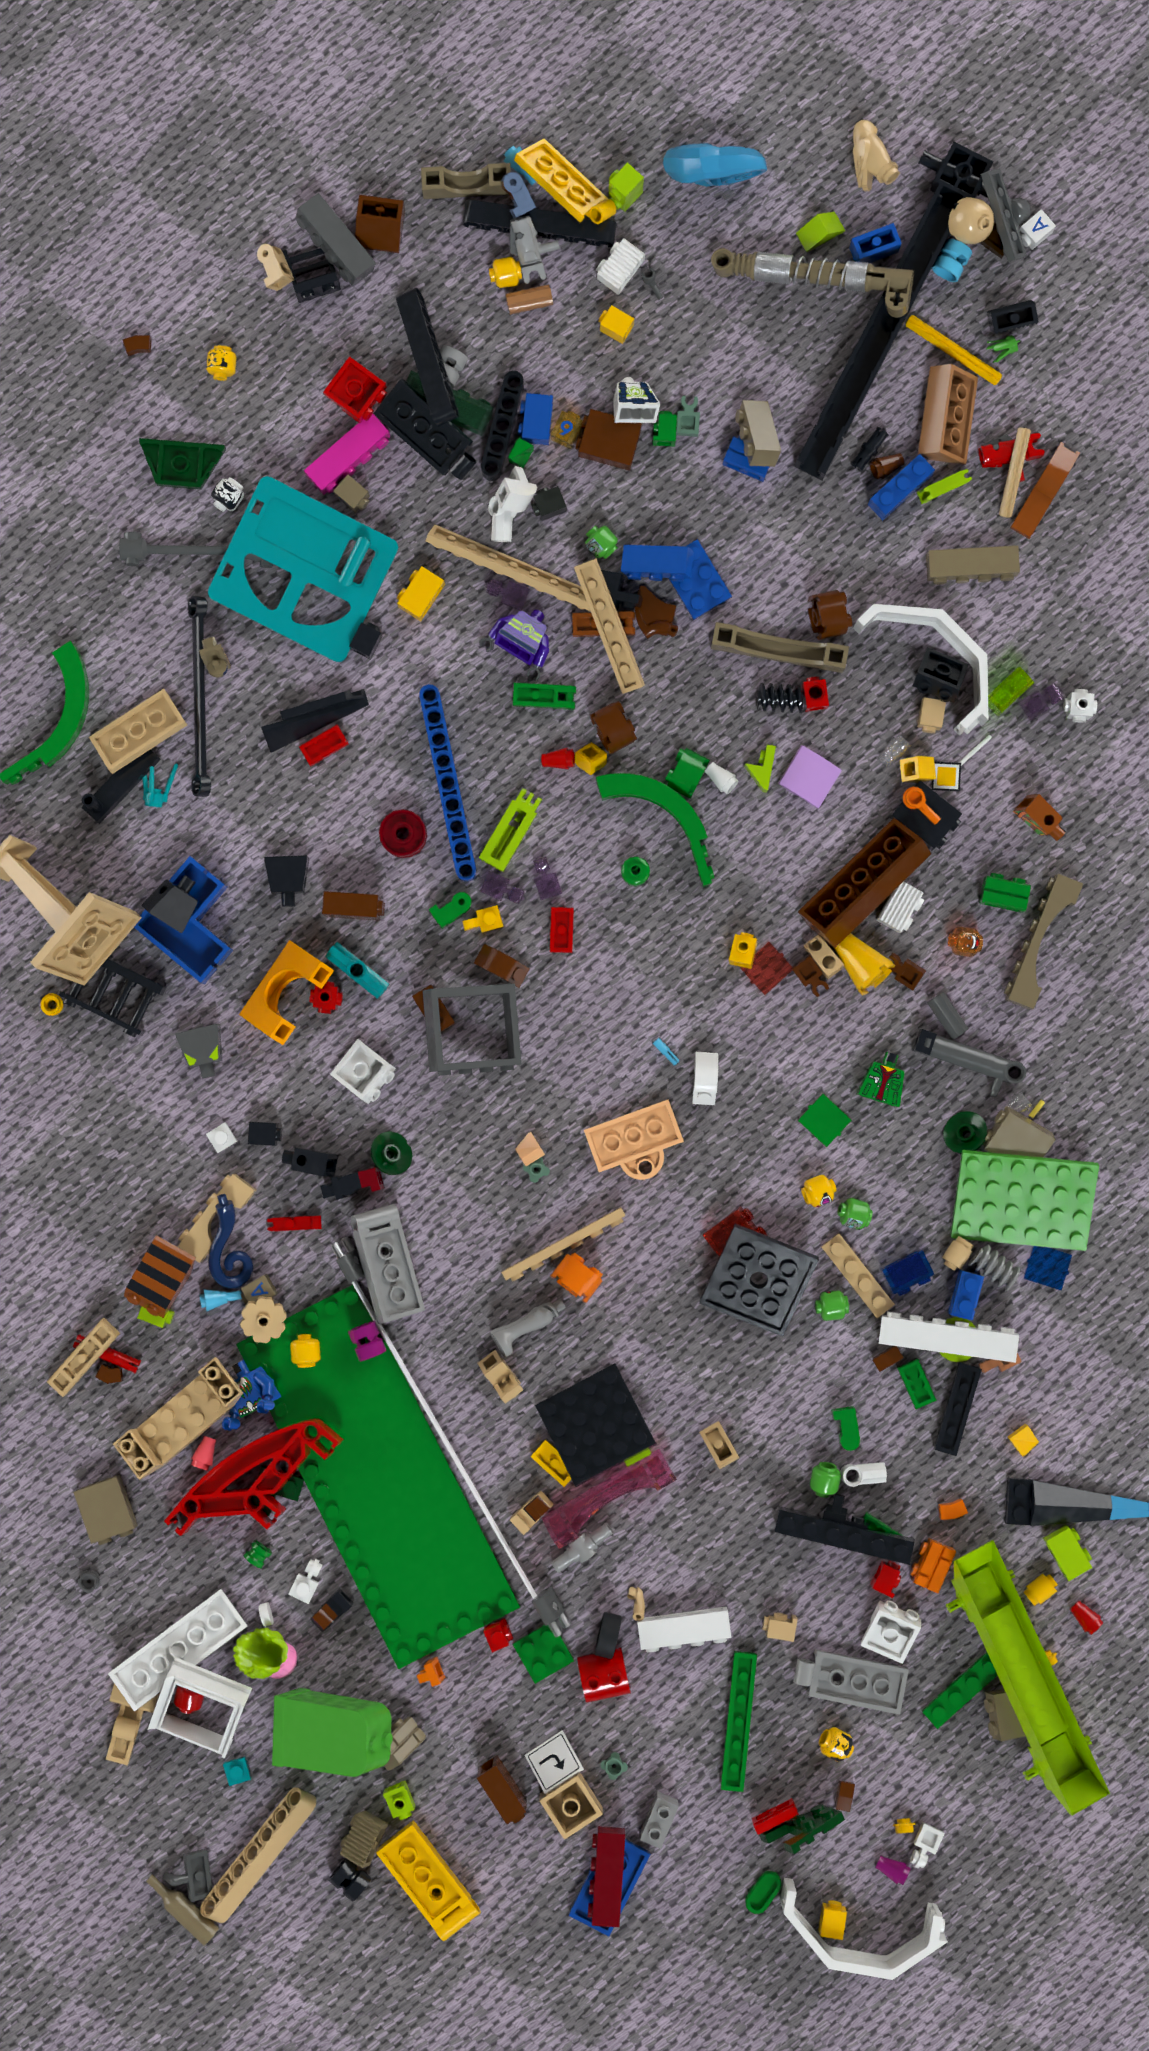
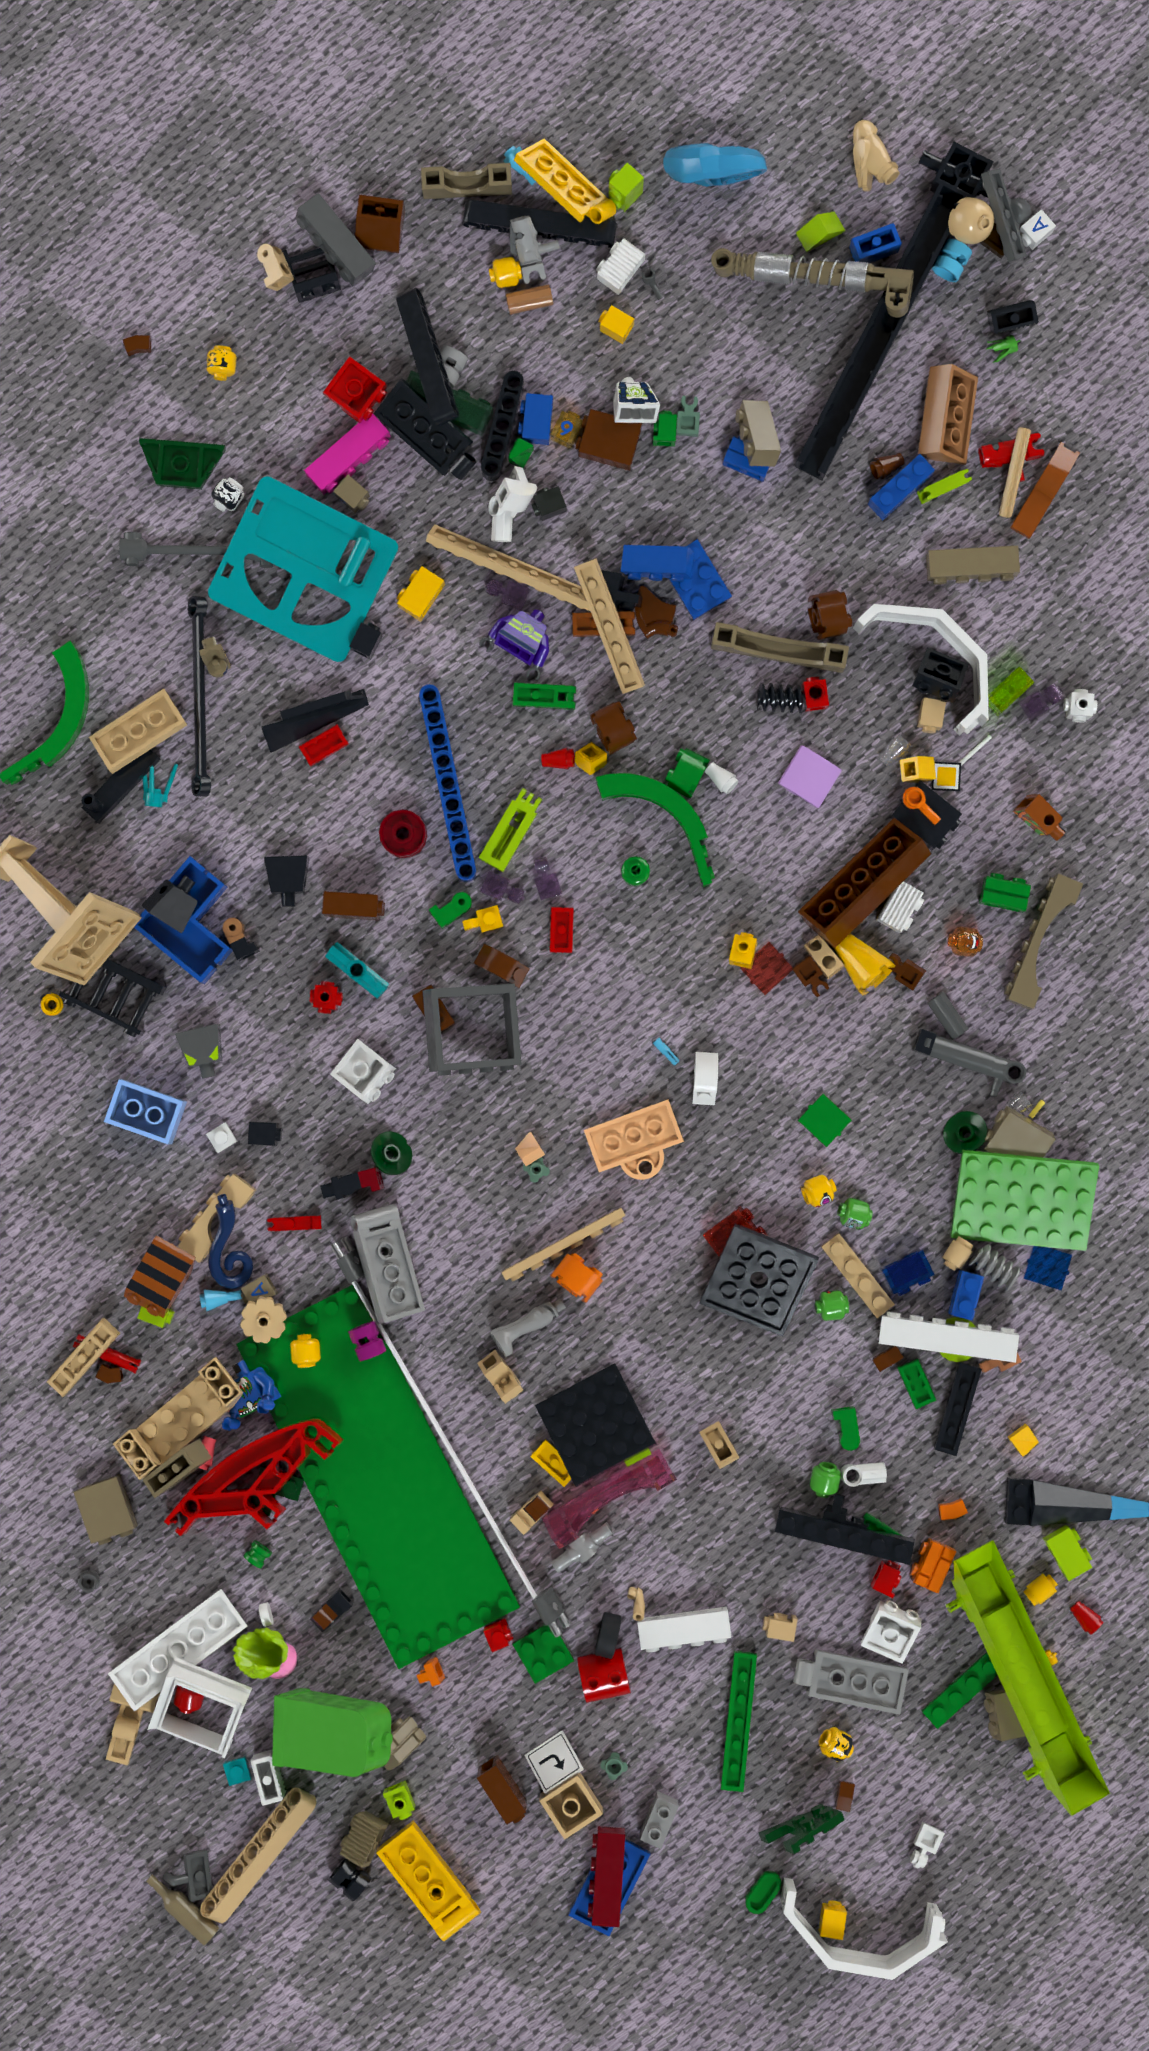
(145, 1111): none -> light blue brick
(177, 1468): none -> dark tan brick
(235, 935): none -> leg
(263, 1004): light orange arch -> none
(267, 1778): none -> white brick
(304, 1586): white plate -> none
(317, 1162): black torso -> none
(519, 194): sand blue leg -> none
(601, 541): bright green head -> none
(762, 774): lime slope -> none
(775, 1816): red plate -> none
(869, 449): black pin -> none
(883, 1081): green torso -> none
(893, 1869): magenta cone -> none
(904, 1826): yellow plate -> none
(954, 350): yellow axle -> none

